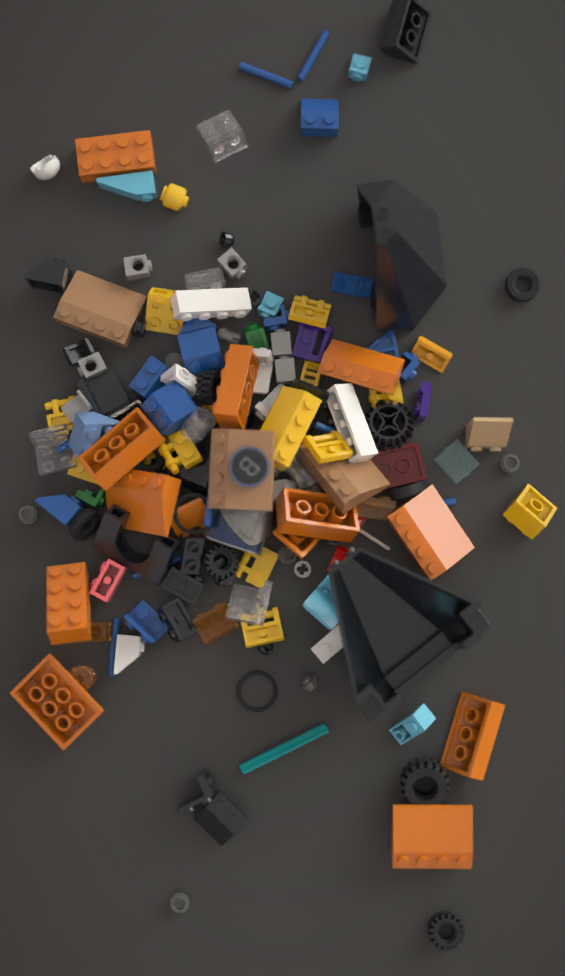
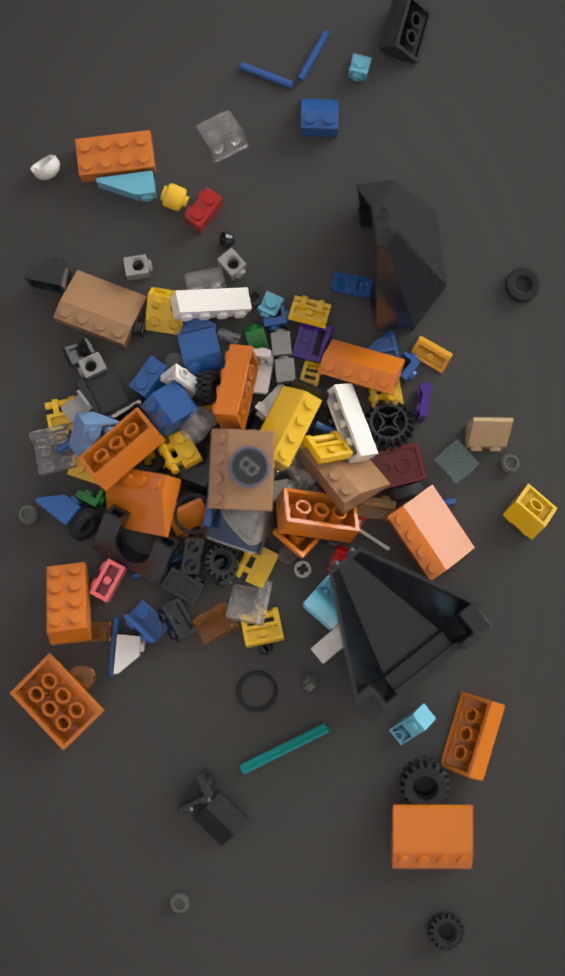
(203, 210): none -> red brick

